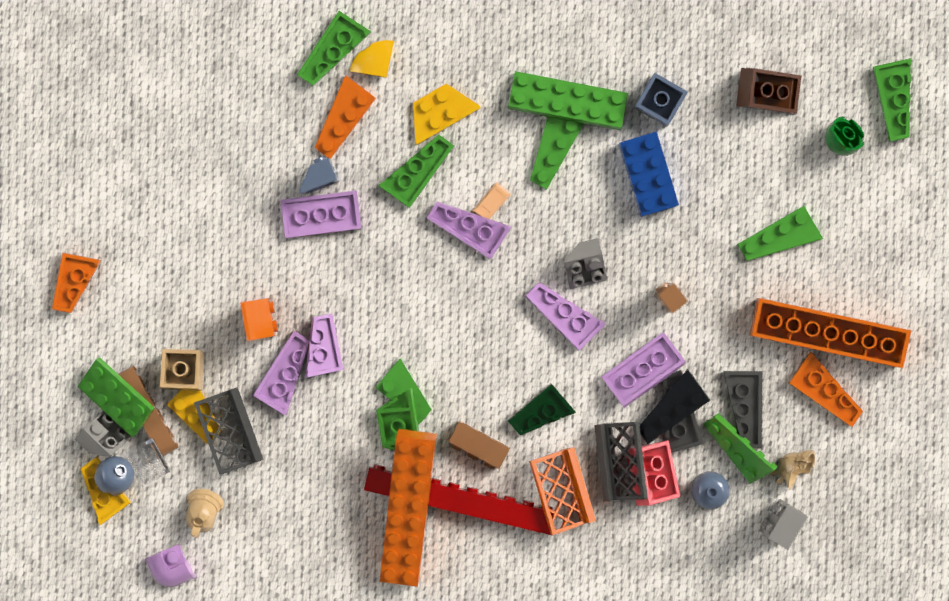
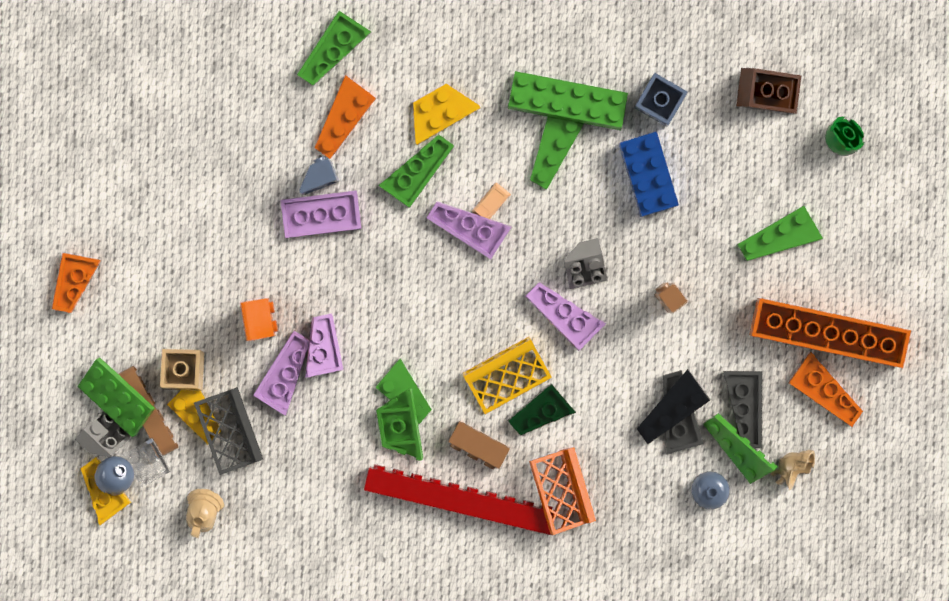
(170, 567): lavender brick -> none
(374, 59): yellow brick -> none
(408, 507): orange brick -> none
(499, 360): none -> yellow fence
(609, 461): dark grey fence -> none
(644, 369): lavender plate -> none
(659, 473): coral slope -> none
(783, 523): light grey brick -> none
(894, 93): bright green wing -> none

